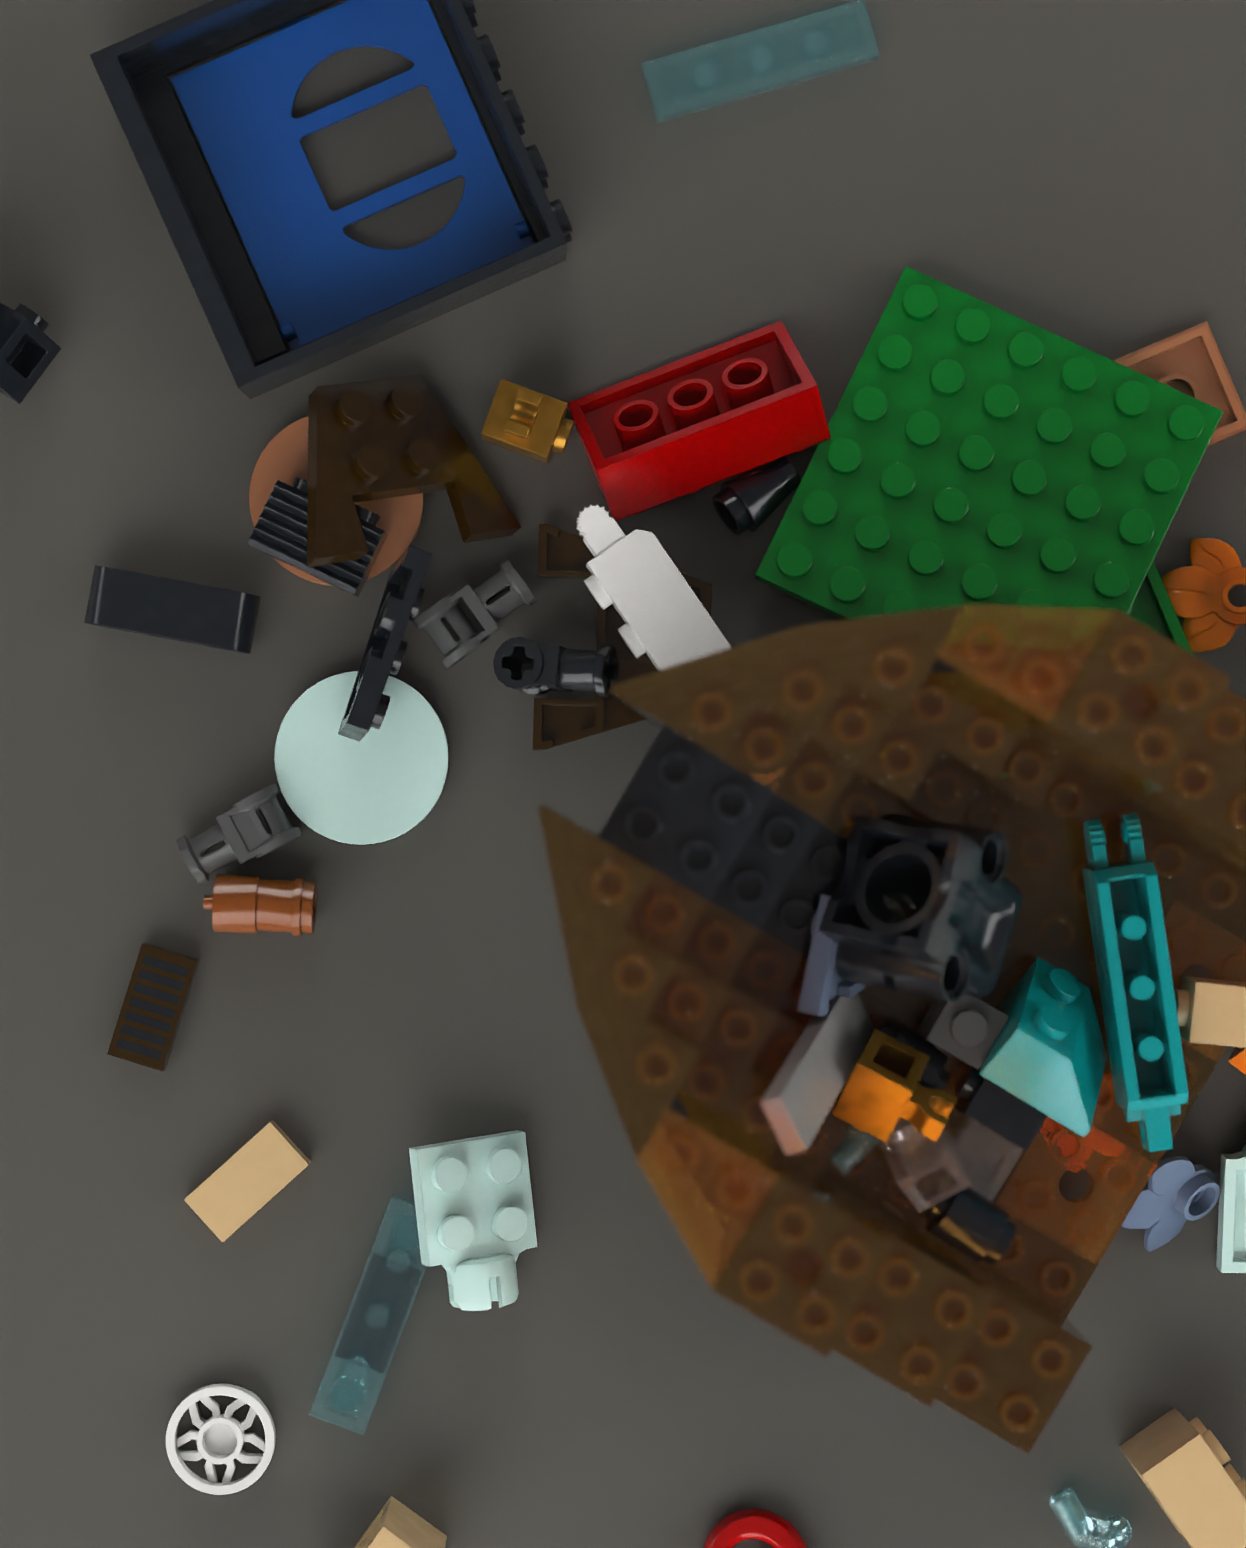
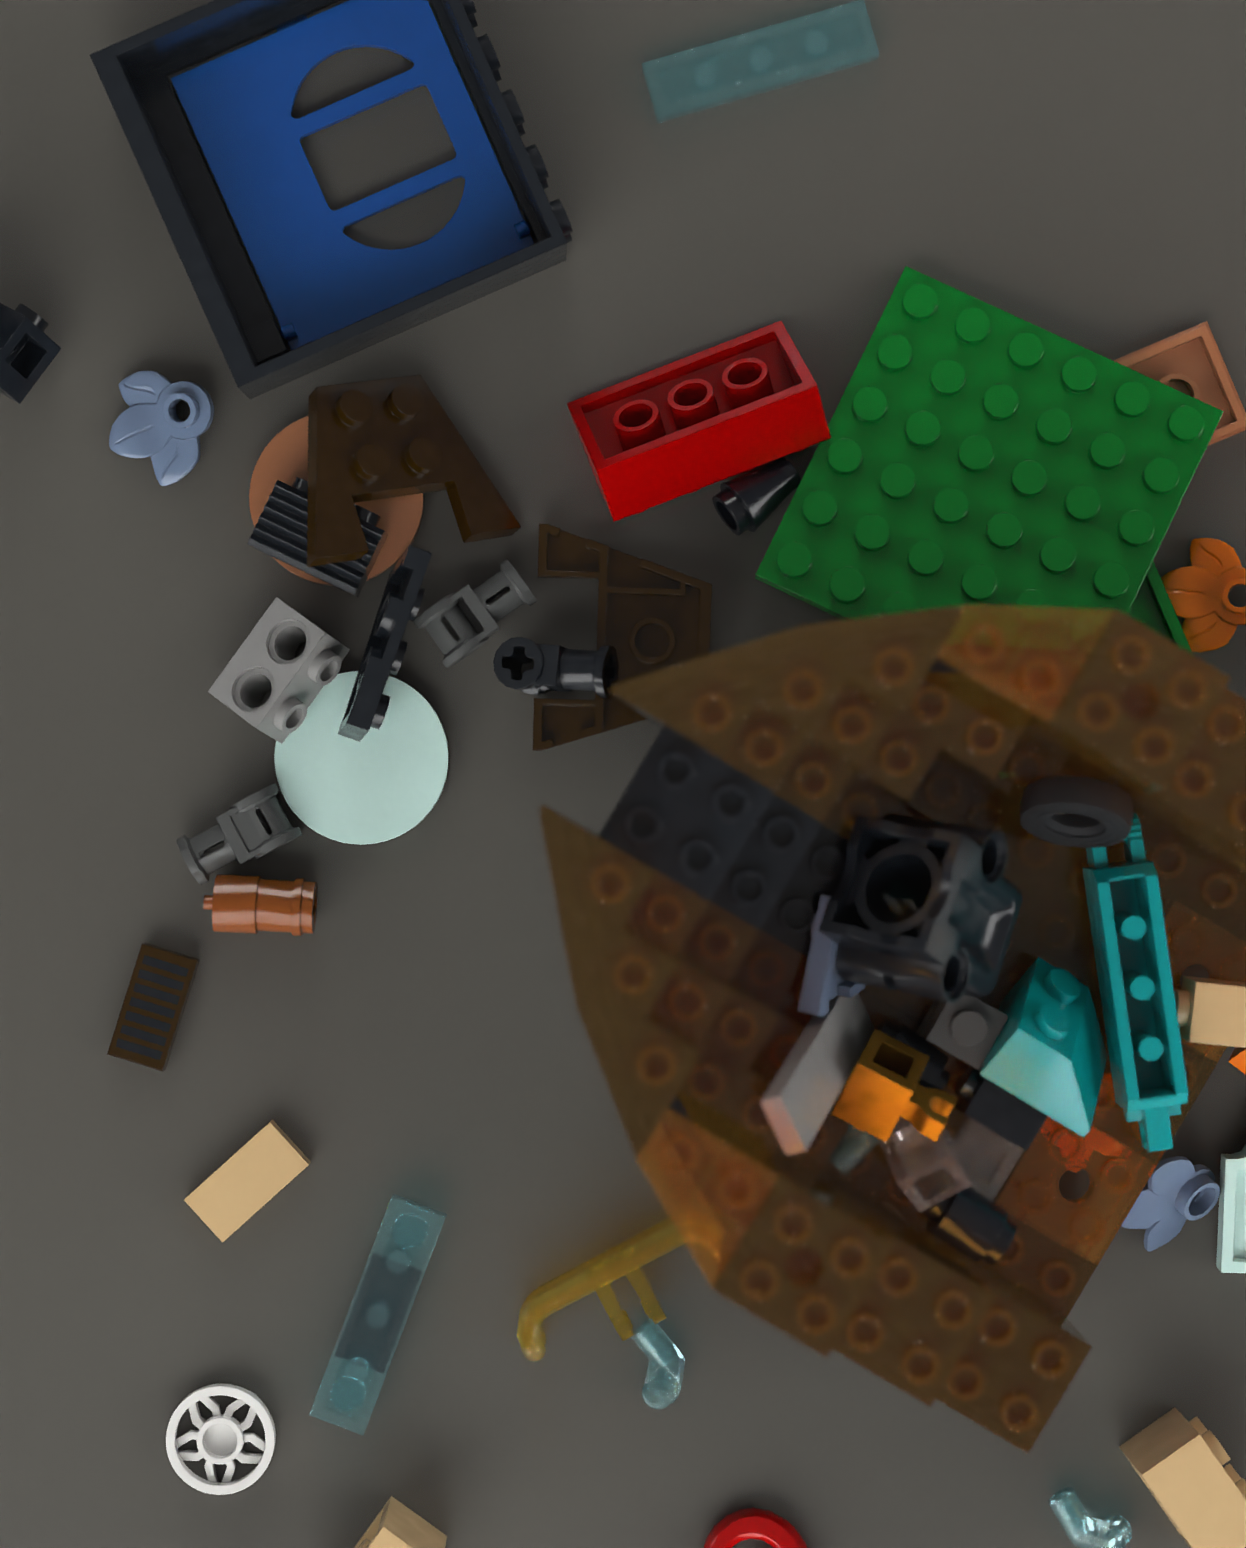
(153, 427): none -> sand blue plate
(172, 609): black beam -> none
(269, 662): none -> light grey brick
(475, 1214): light aqua plate -> none
(527, 422): pearl gold brick -> none
(597, 1275): none -> clear yellow piece
(647, 592): white hinge -> none
(664, 1368): none -> clear light blue arm
(1076, 811): none -> black tyre

